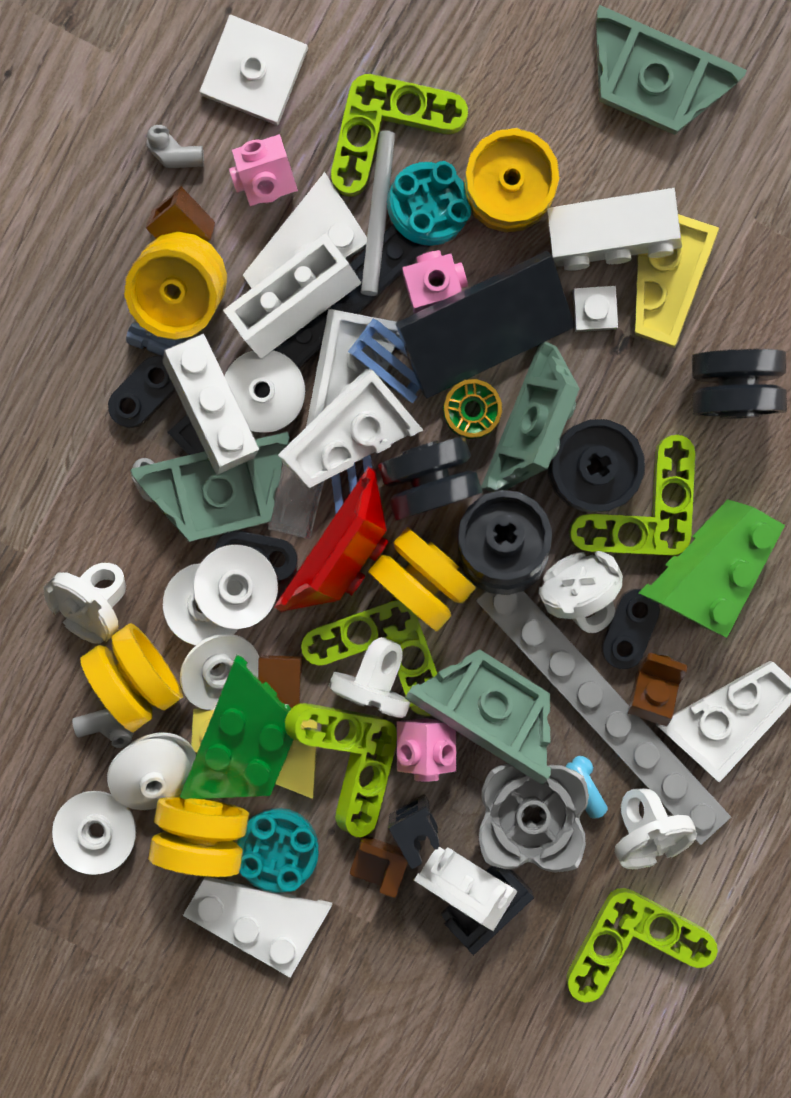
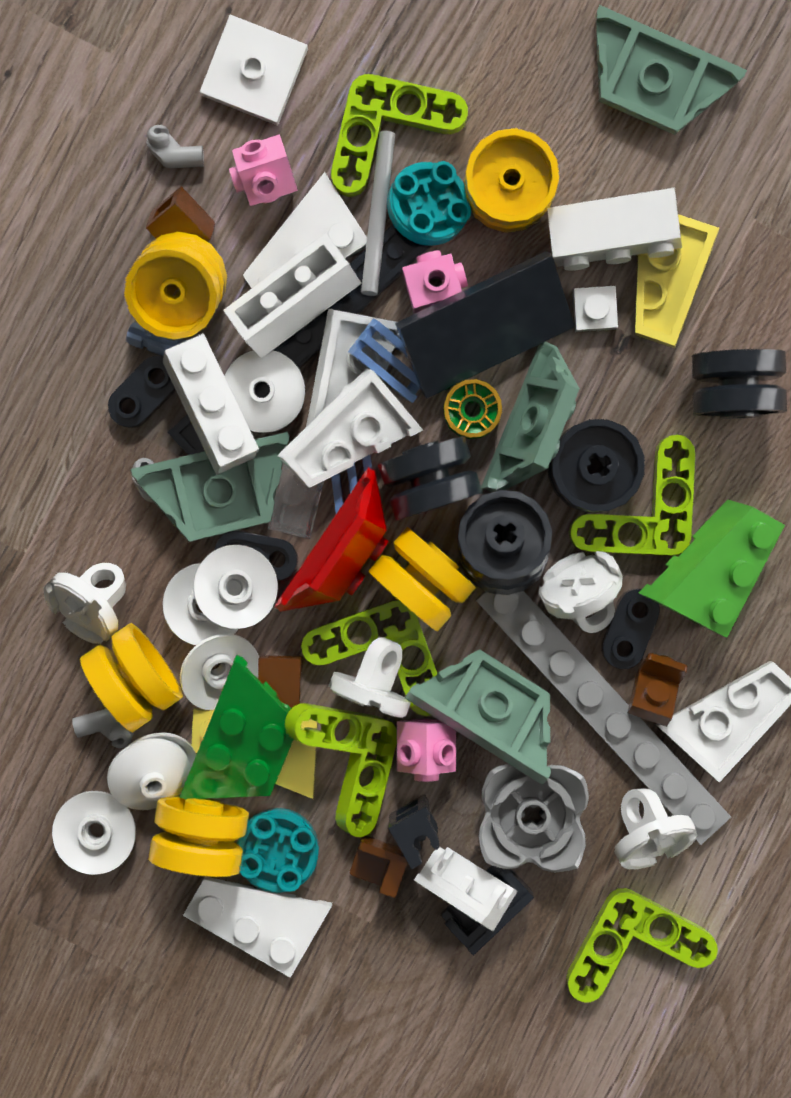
(596, 805): medium azure arm -> none

